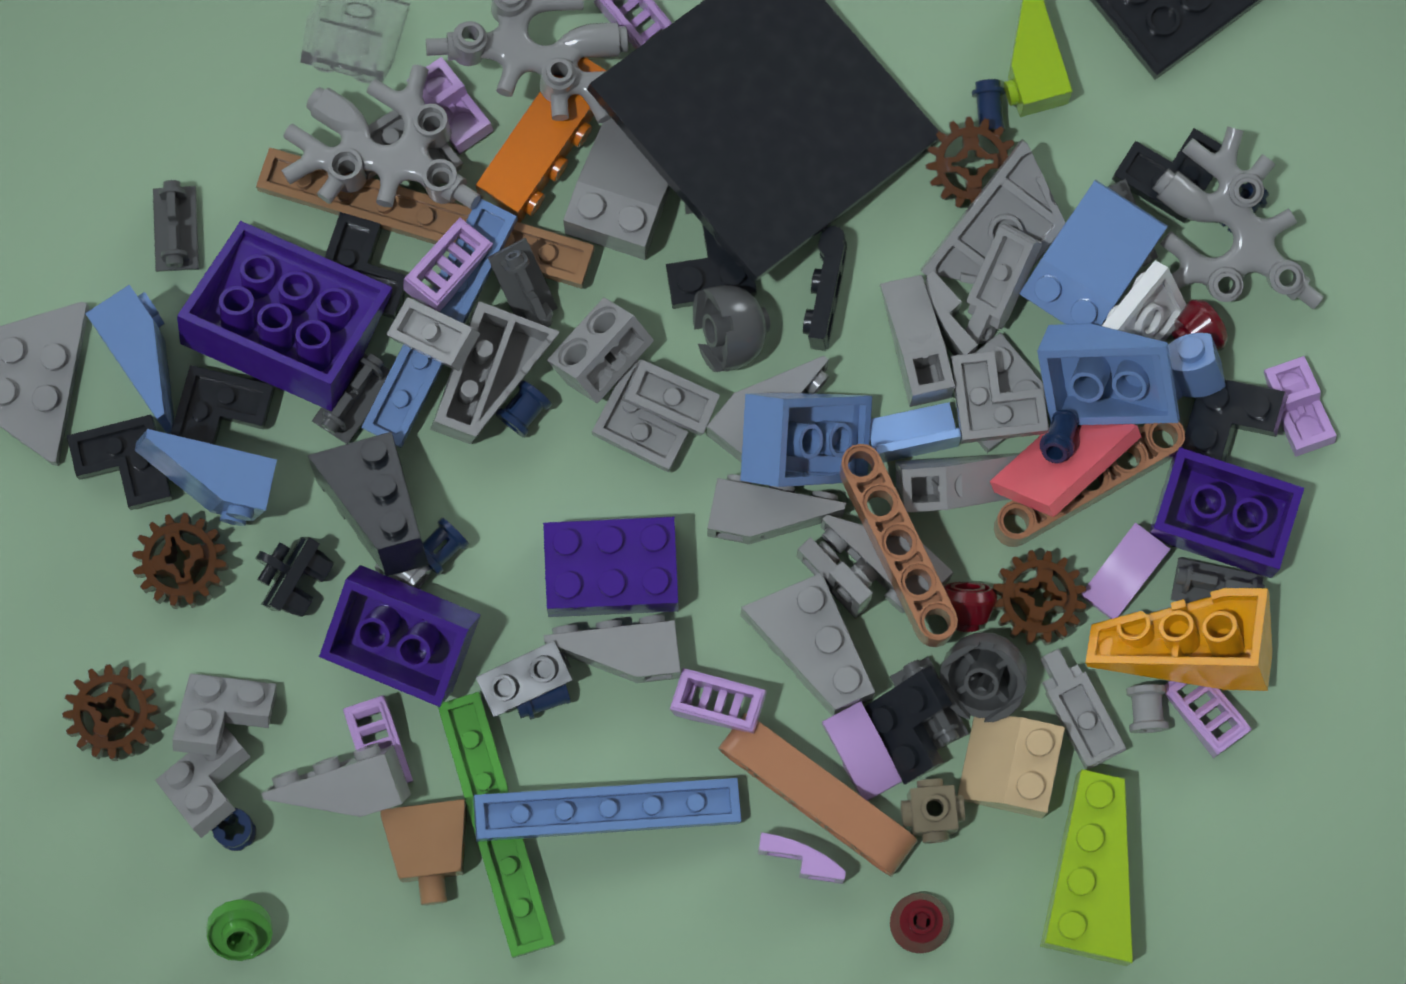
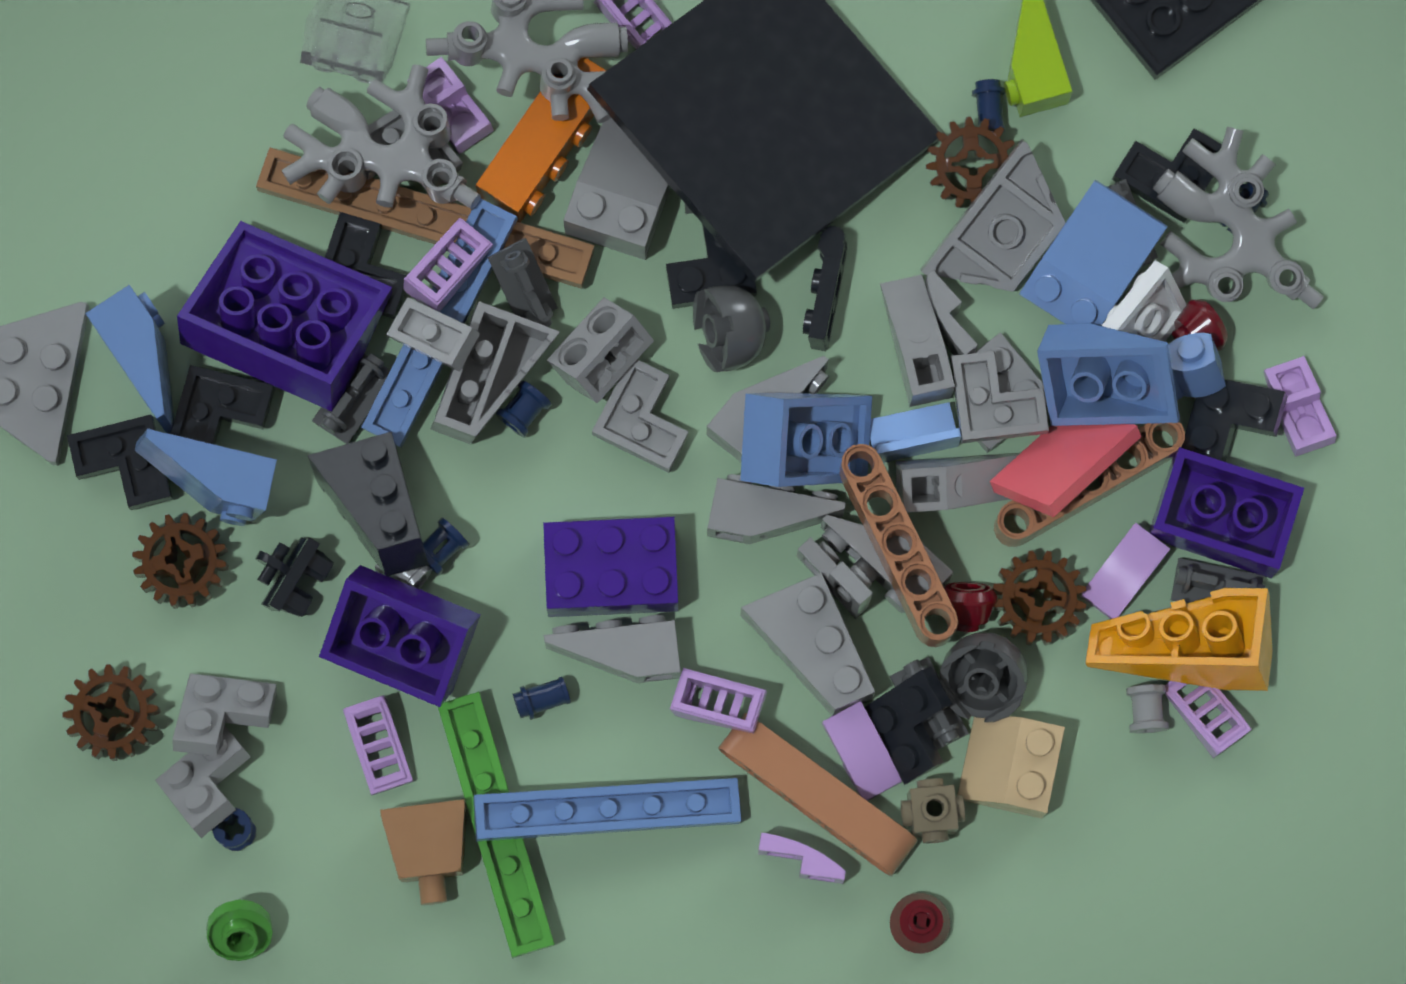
(175, 227): dark grey hinge -> none
(350, 787): light grey slope -> none
(525, 678): hinge -> none
(671, 397): light grey plate -> none
(1000, 281): light grey hinge -> none
(1058, 442): dark blue pin -> none
(1080, 711): light grey hinge -> none
(1091, 880): lime wedge -> none

